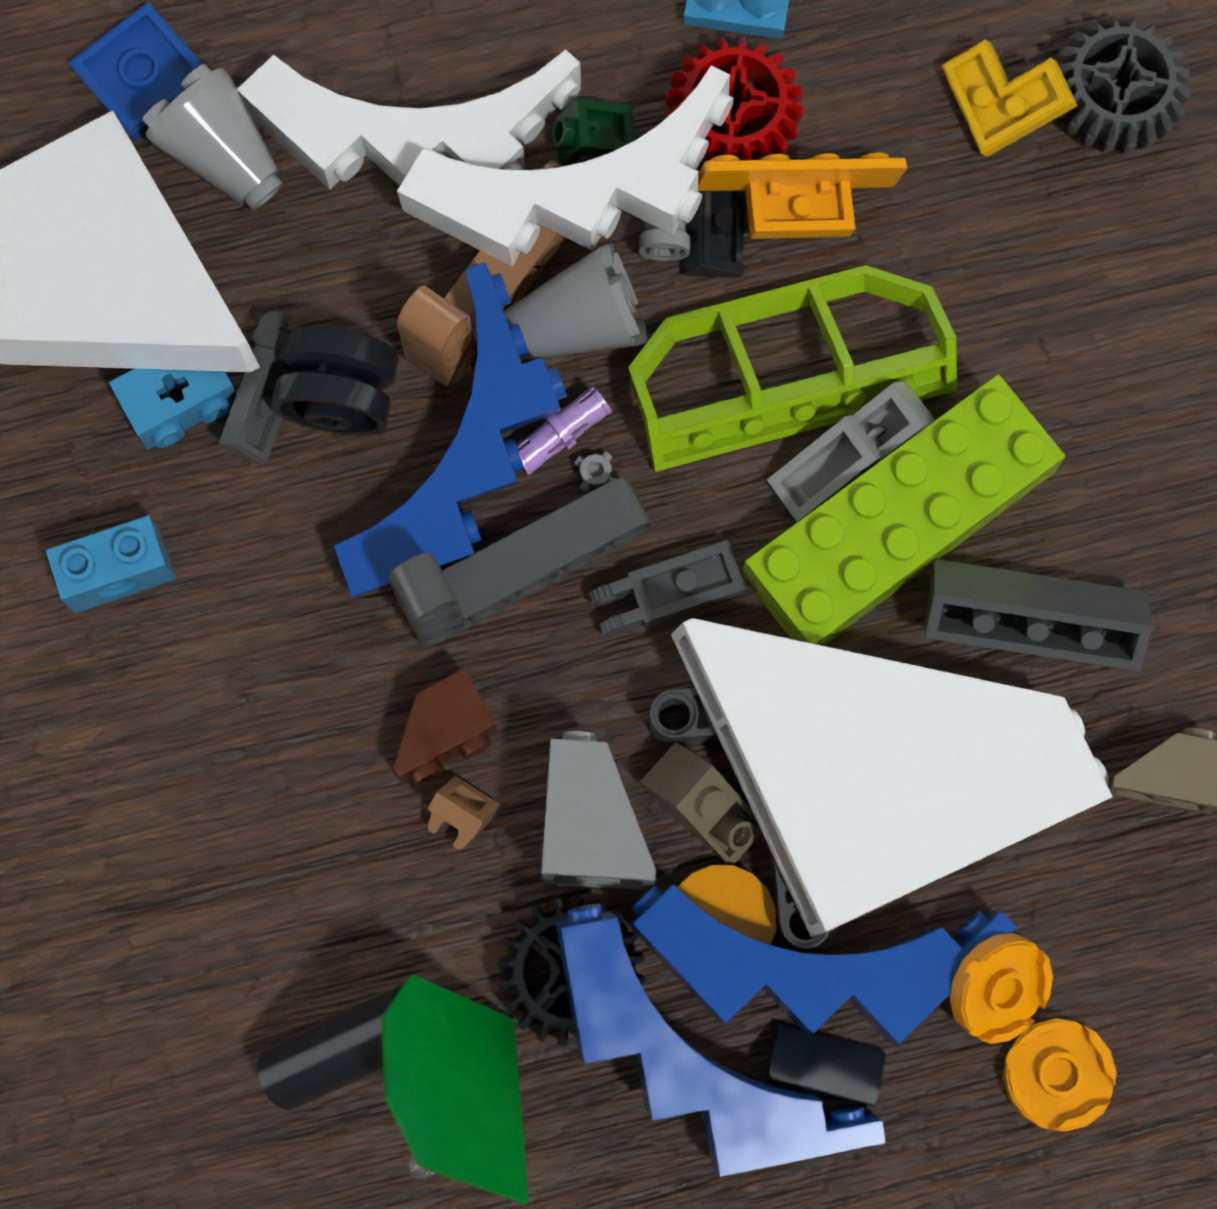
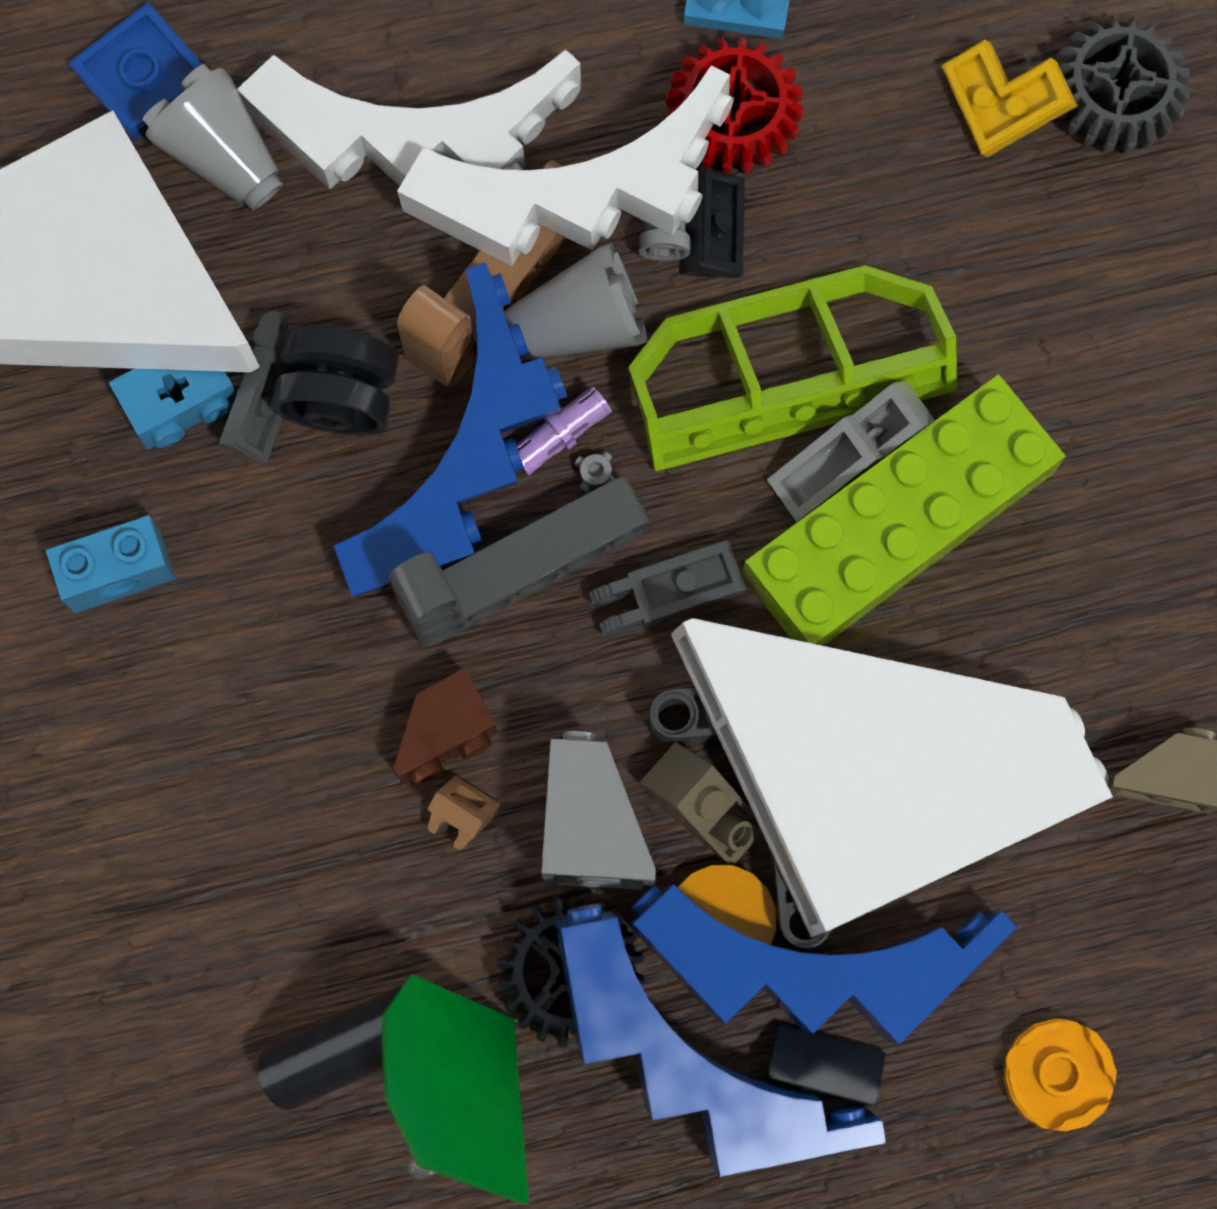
(592, 129): dark green bracket -> none
(800, 195): light orange bracket -> none
(1000, 987): light orange tile -> none
(1038, 615): dark grey brick -> none

